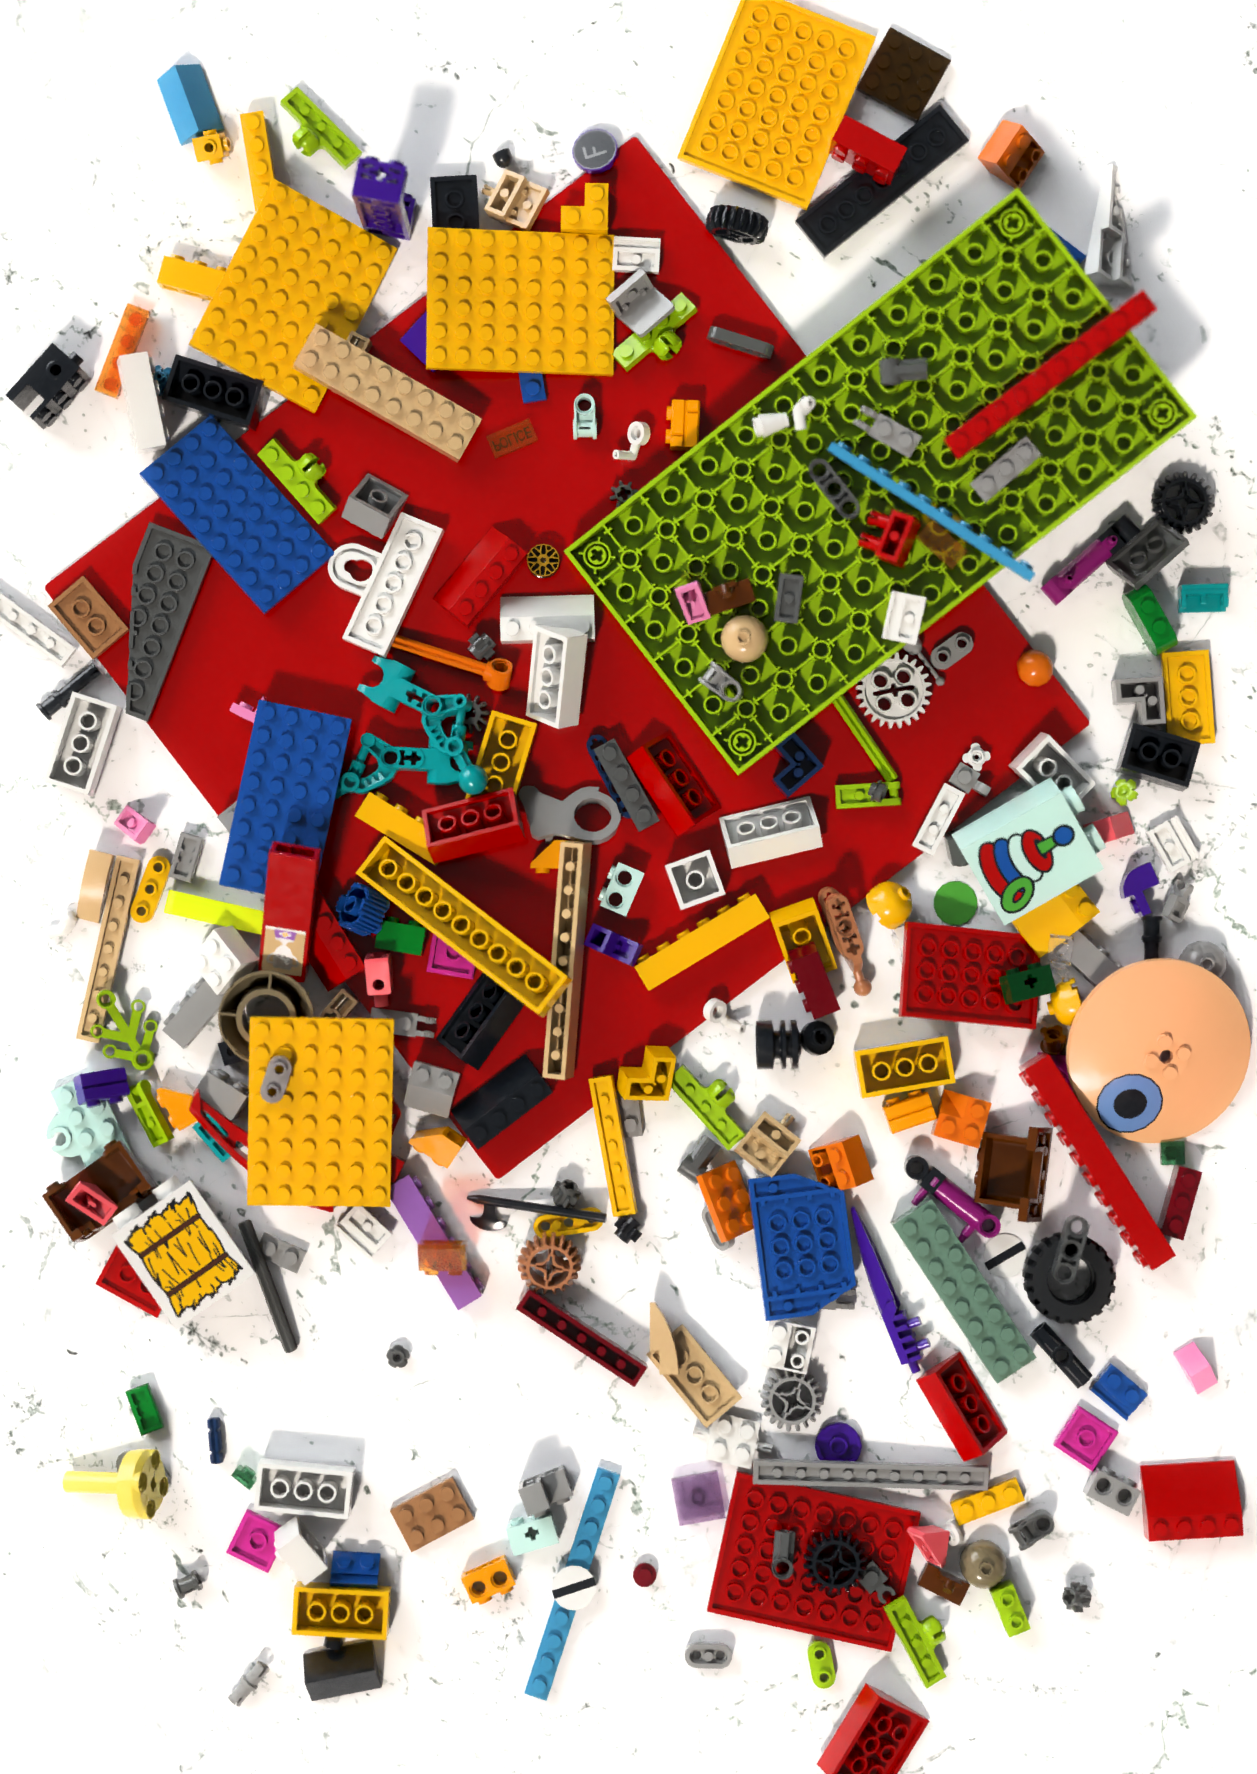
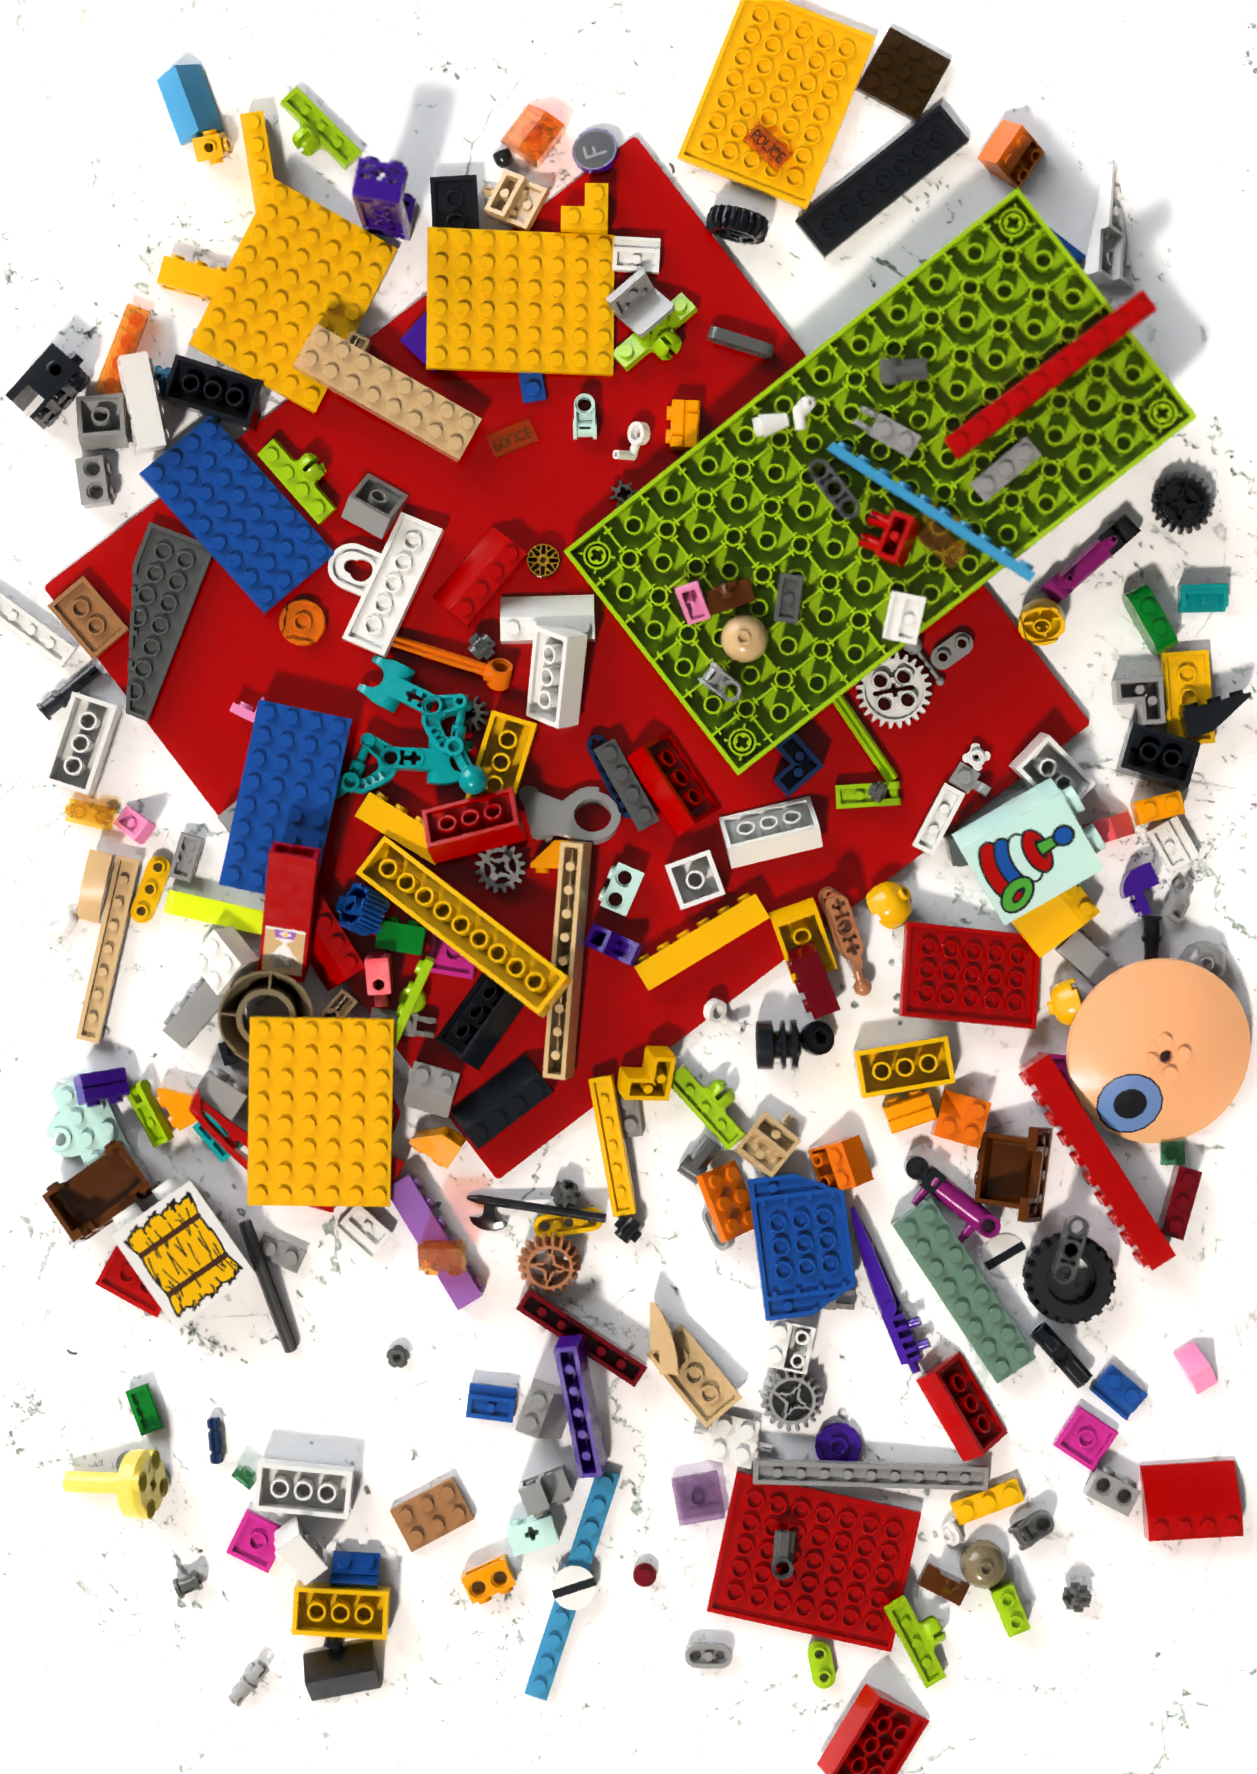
(88, 483): none -> light grey brick
(90, 814): none -> clear yellow hinge
(92, 1202): coral slope -> none
(102, 422): none -> light grey slope
(127, 1033): lime plant -> none
(276, 1080): light grey plate -> none
(302, 622): none -> orange tile
(412, 997): none -> lime plate
(491, 1402): none -> blue plate
(493, 878): none -> light grey gear
(534, 135): none -> clear orange slope
(543, 1412): none -> light grey slope
(580, 1406): none -> brick
(767, 147): none -> clear orange tile
(825, 1559): black gear -> none
(867, 150): red brick -> none
(874, 1580): dark grey plate -> none
(931, 1542): coral slope -> none
(955, 903): bright green sticker -> none
(1035, 667): orange hair -> none
(1040, 982): dark green brick -> none
(1041, 621): none -> yellow cylinder
(1052, 1040): reddish brown brick -> none
(1060, 954): clear slope -> none
(1124, 791): lime plant -> none
(1147, 553): dark grey plate -> none
(1157, 808): none -> light orange brick
(1206, 718): none -> black slope

